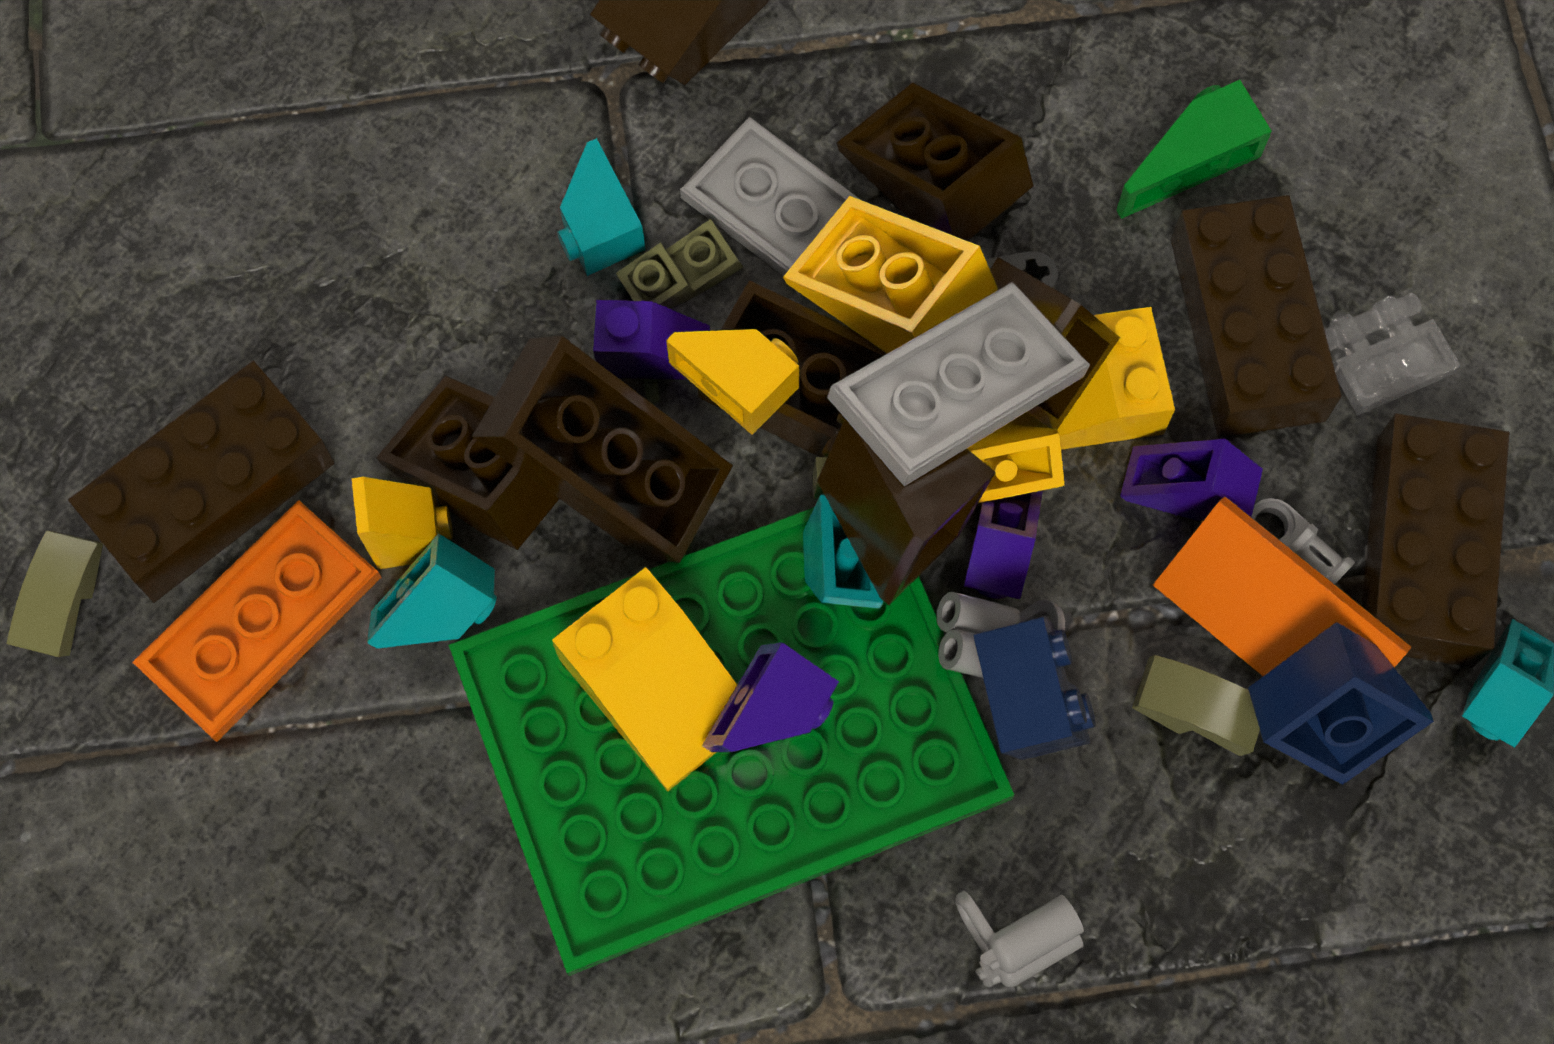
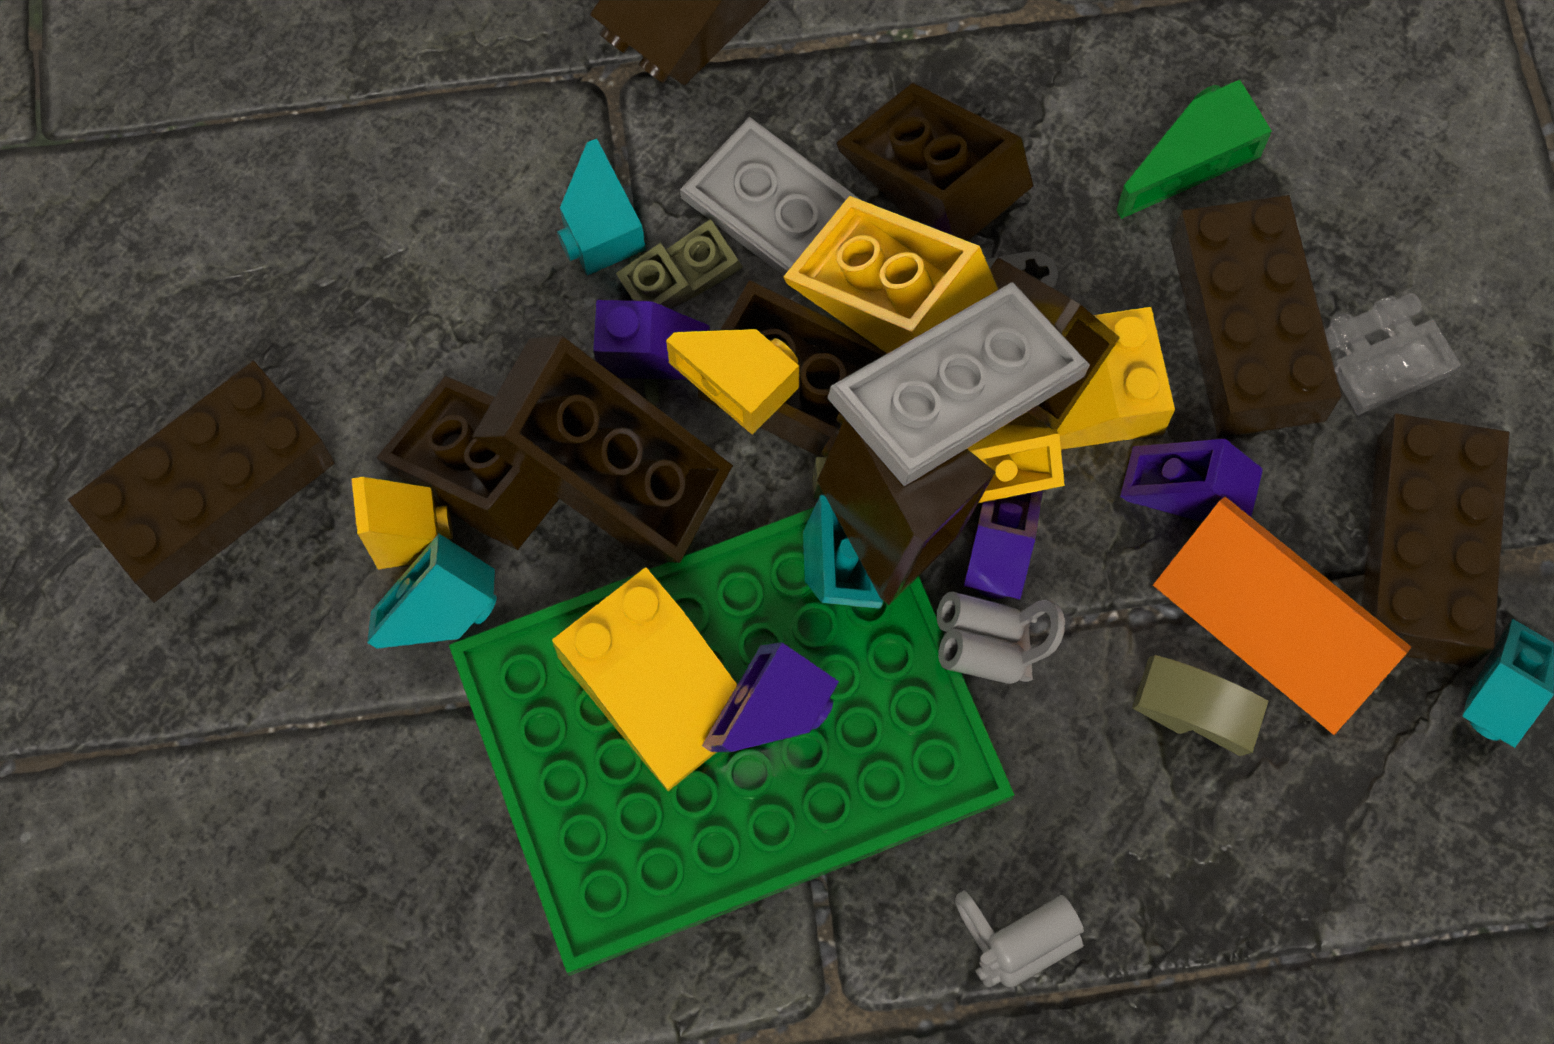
(51, 593): olive slope -> none
(257, 620): orange tile -> none
(1029, 690): dark blue brick -> none
(1303, 540): light grey connector -> none
(1337, 705): dark blue slope -> none

